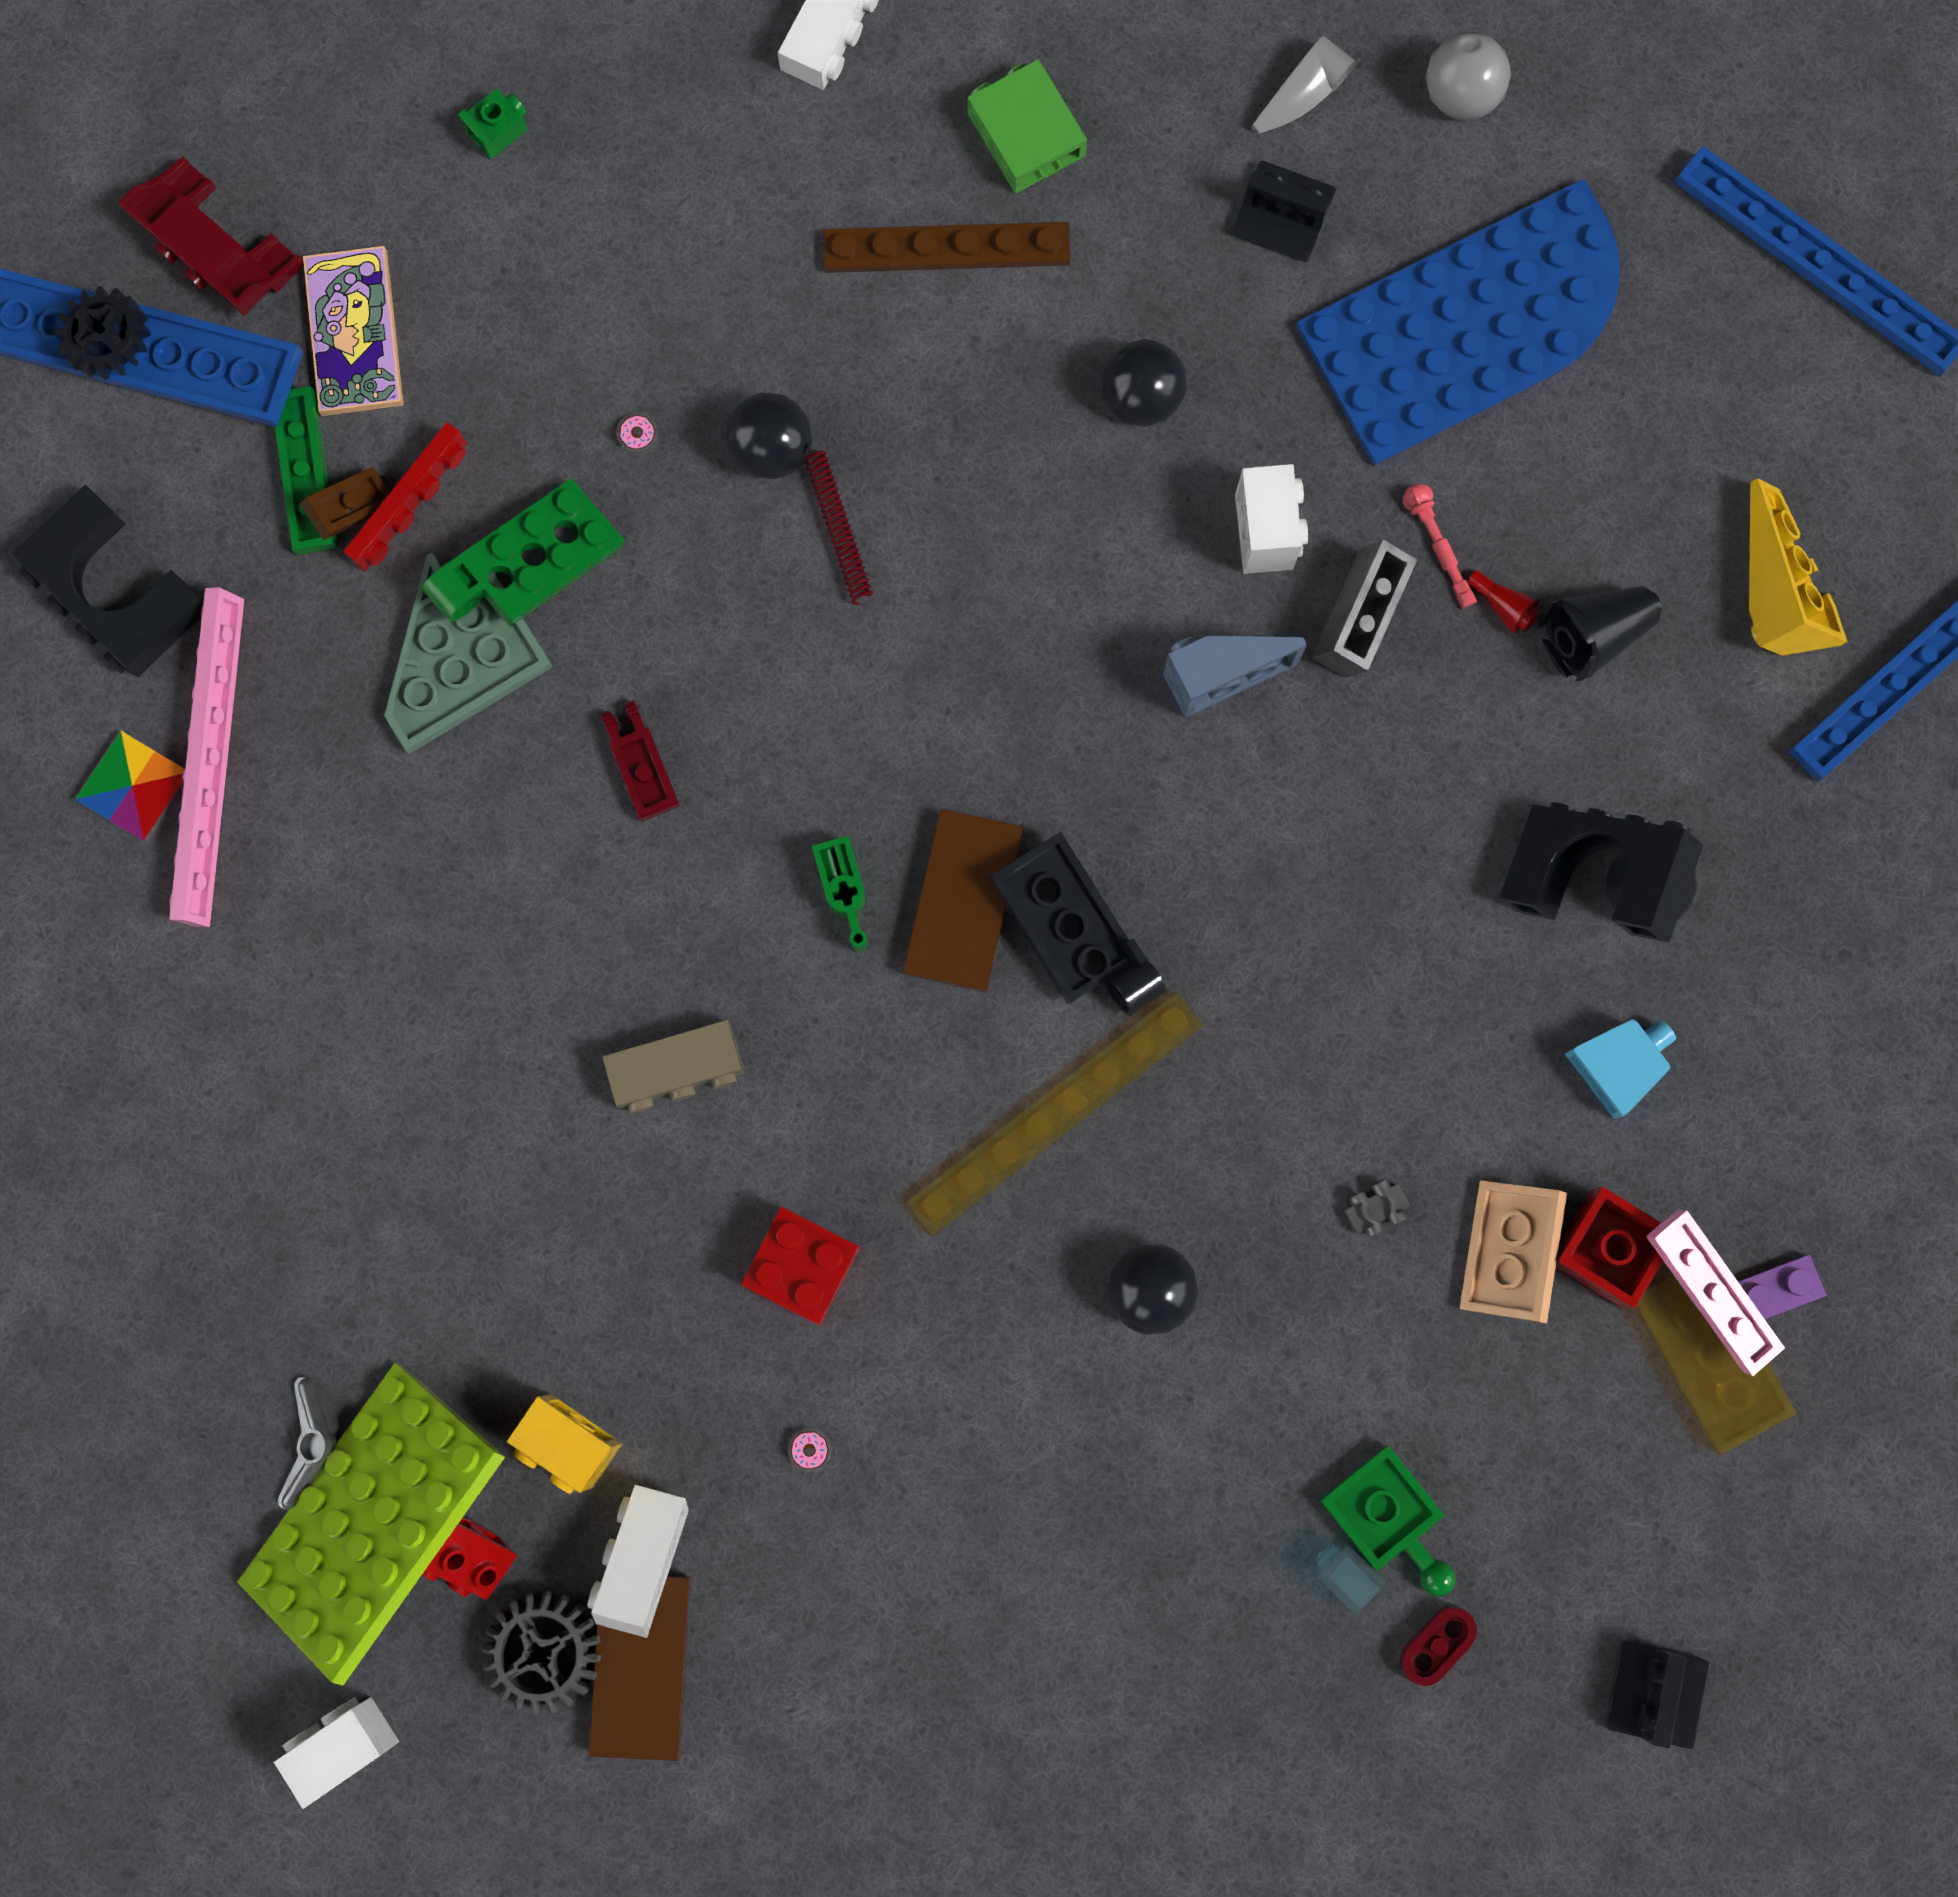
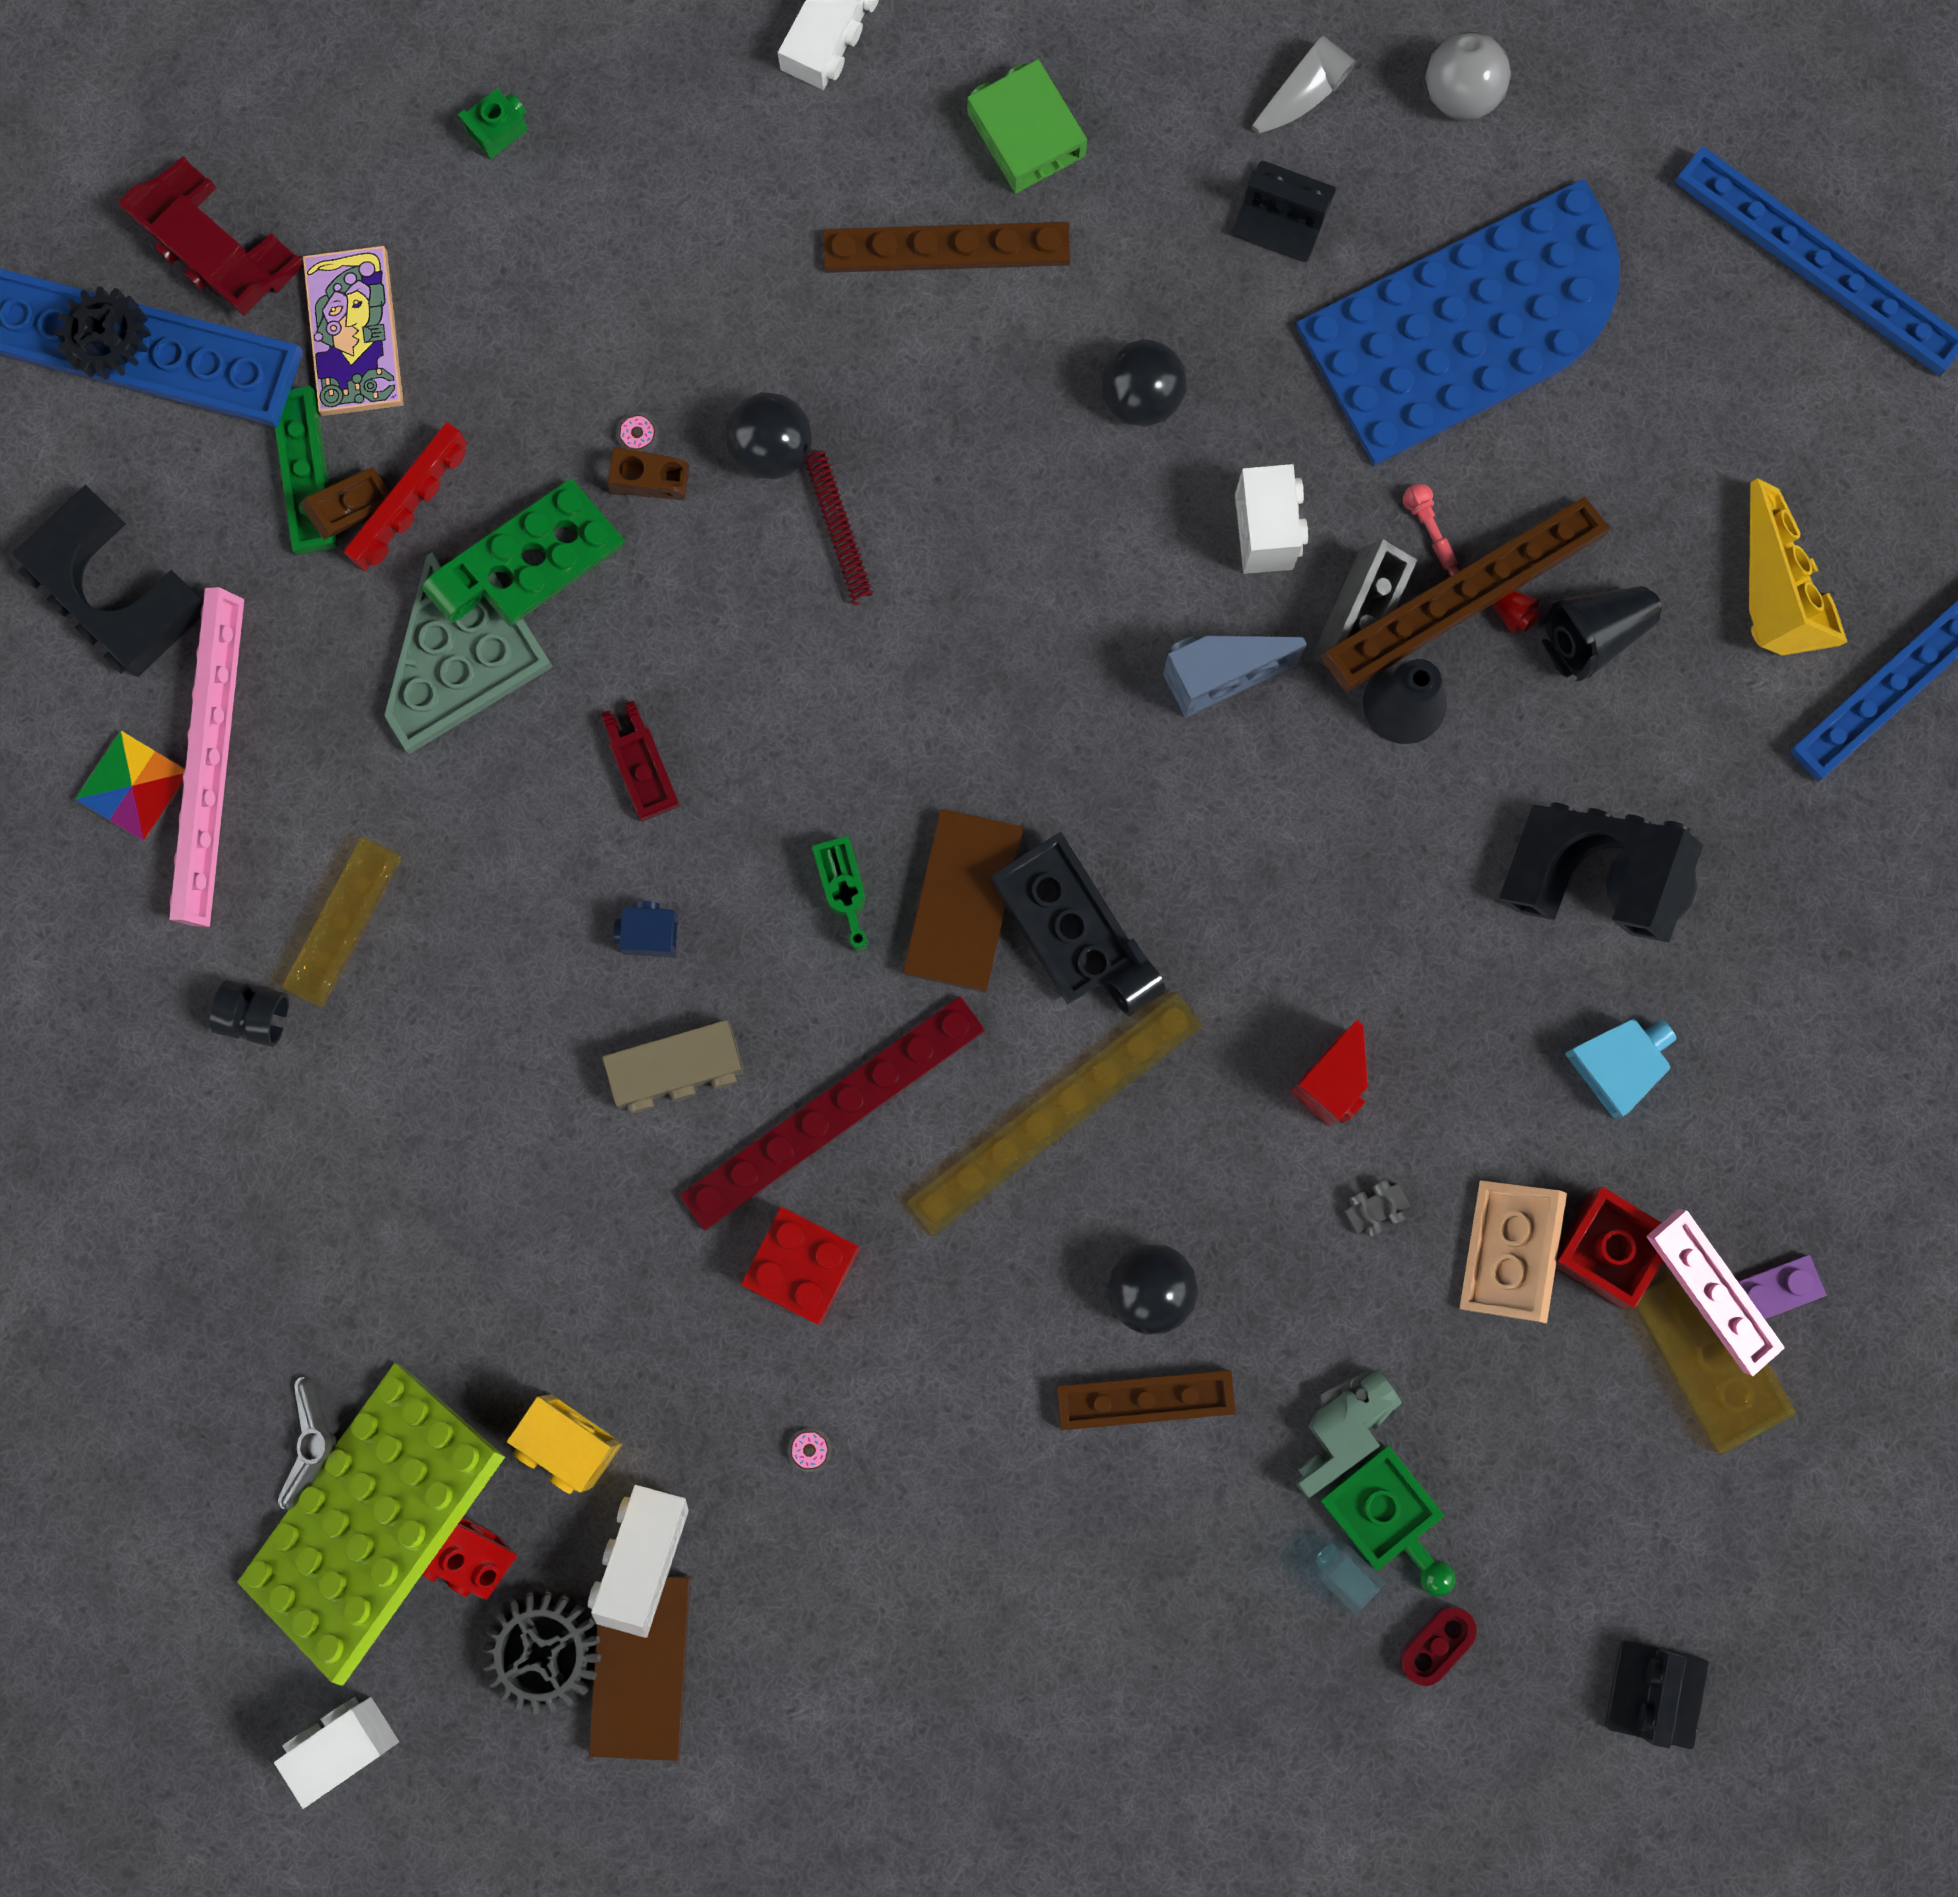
(241, 1011): none -> black wheel
(342, 922): none -> clear yellow plate
(646, 930): none -> dark blue brick
(647, 475): none -> reddish brown leg
(832, 1113): none -> dark red plate
(1146, 1400): none -> reddish brown plate
(1337, 1078): none -> red slope
(1343, 1427): none -> sand green plate
(1406, 701): none -> black cone
(1464, 594): none -> reddish brown plate

